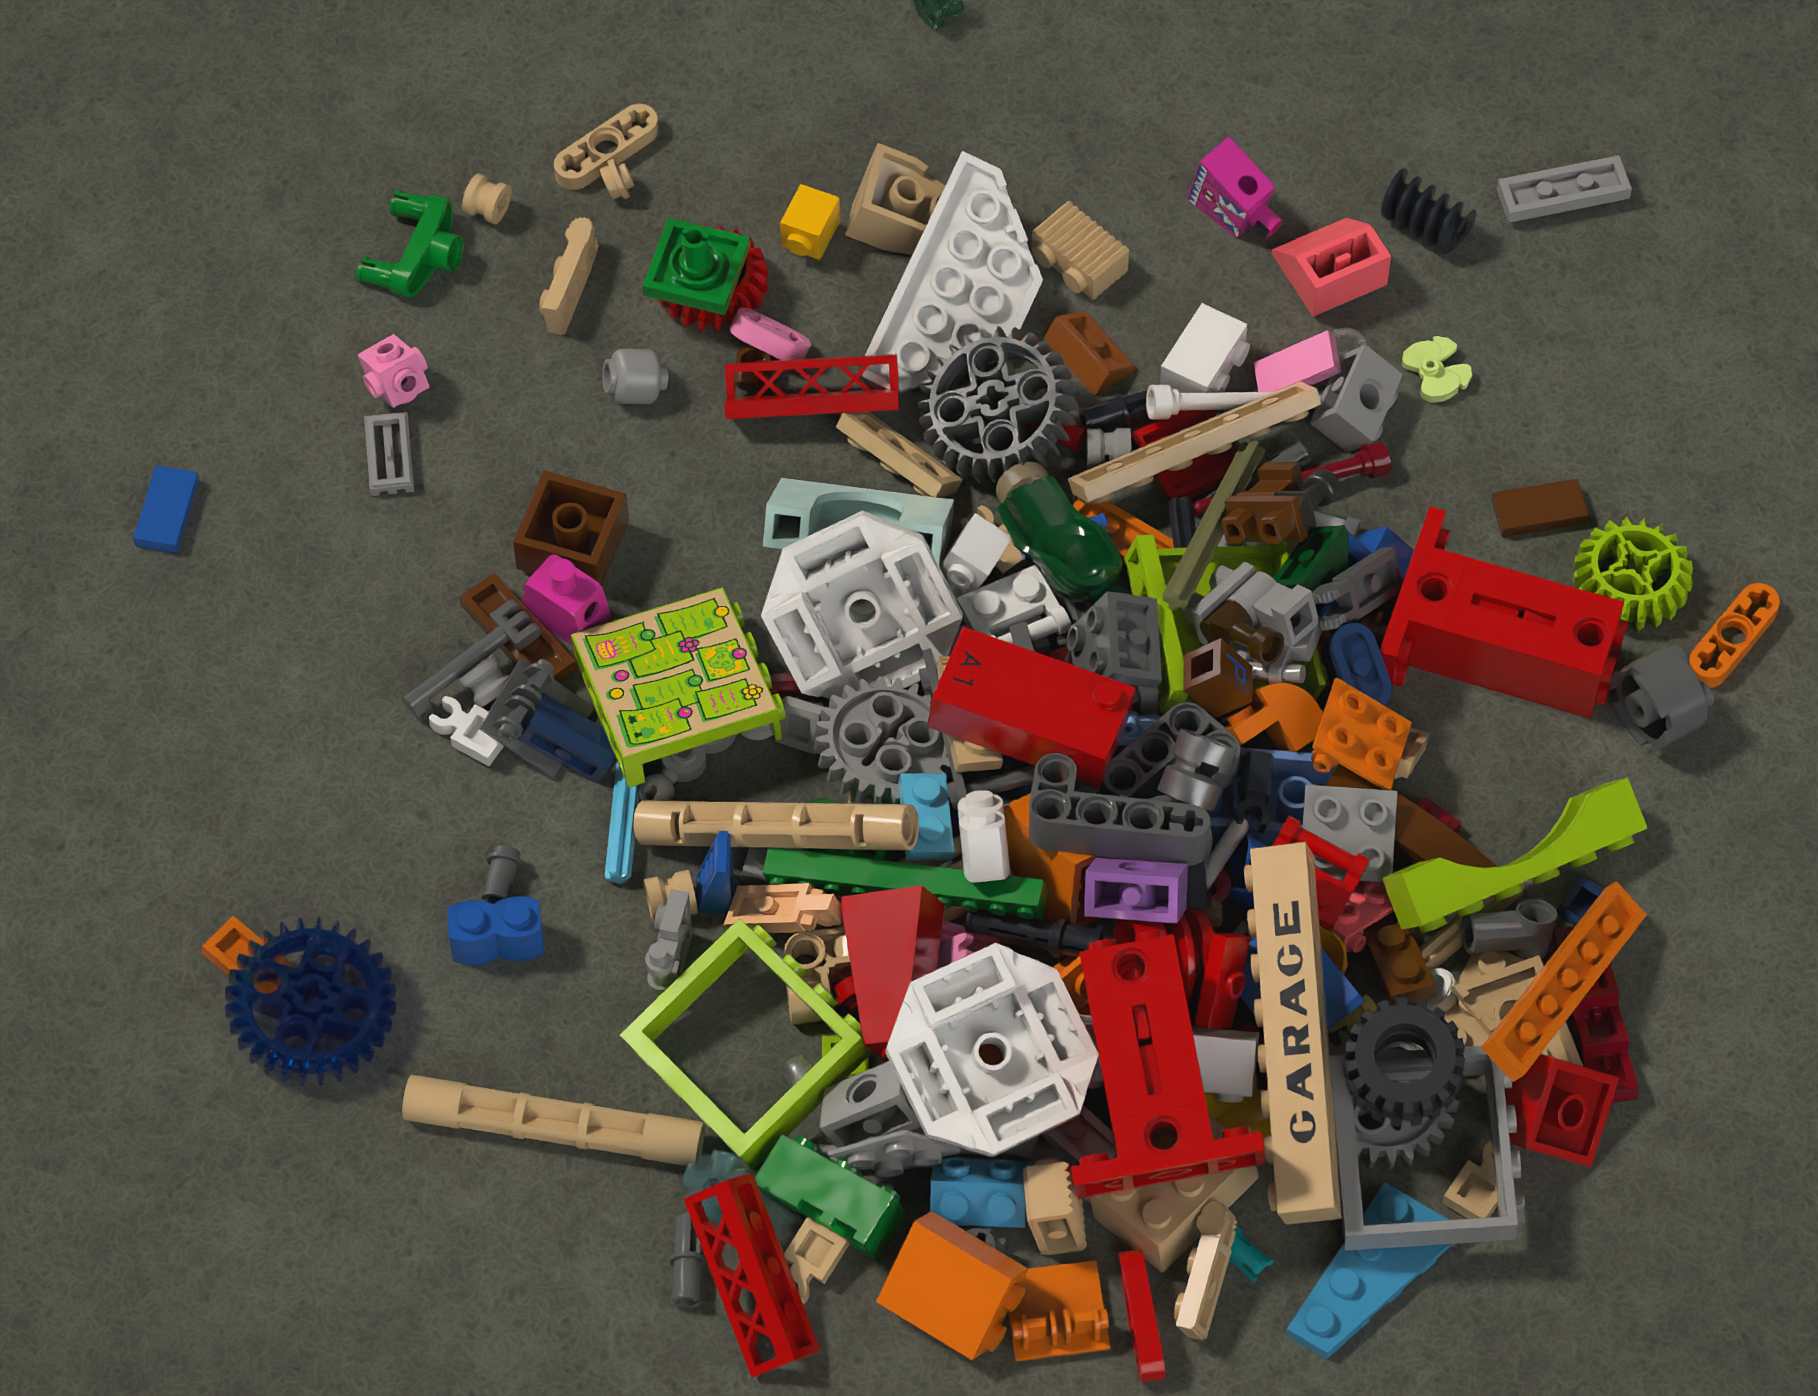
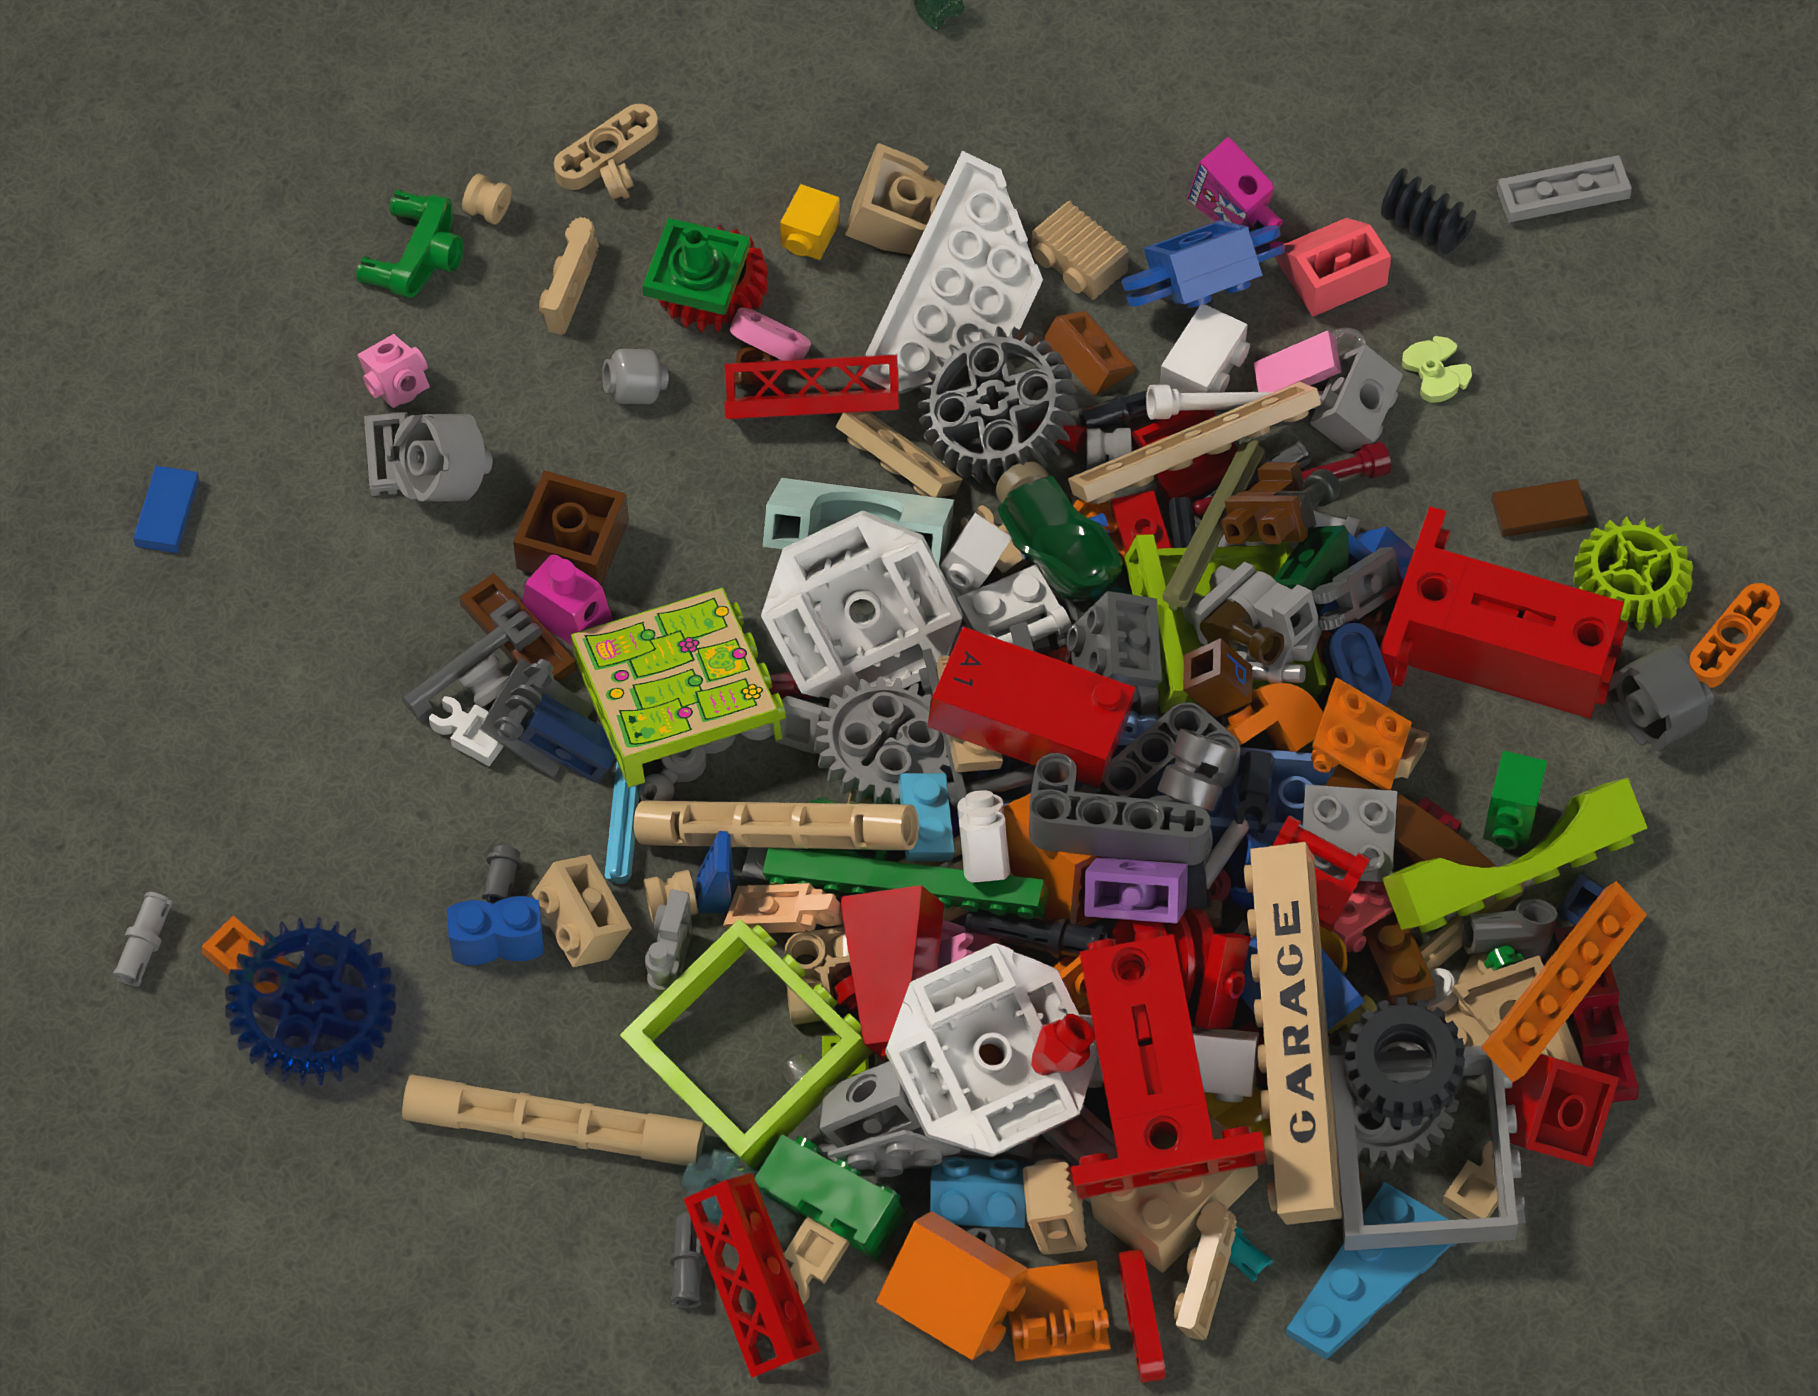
(142, 939): none -> light grey pin
(440, 457): none -> light grey brick
(581, 910): none -> tan brick
(1062, 1045): none -> red rock
(1139, 516): none -> red plate
(1203, 263): none -> blue brick
(1502, 957): none -> green piece
(1514, 800): none -> green brick

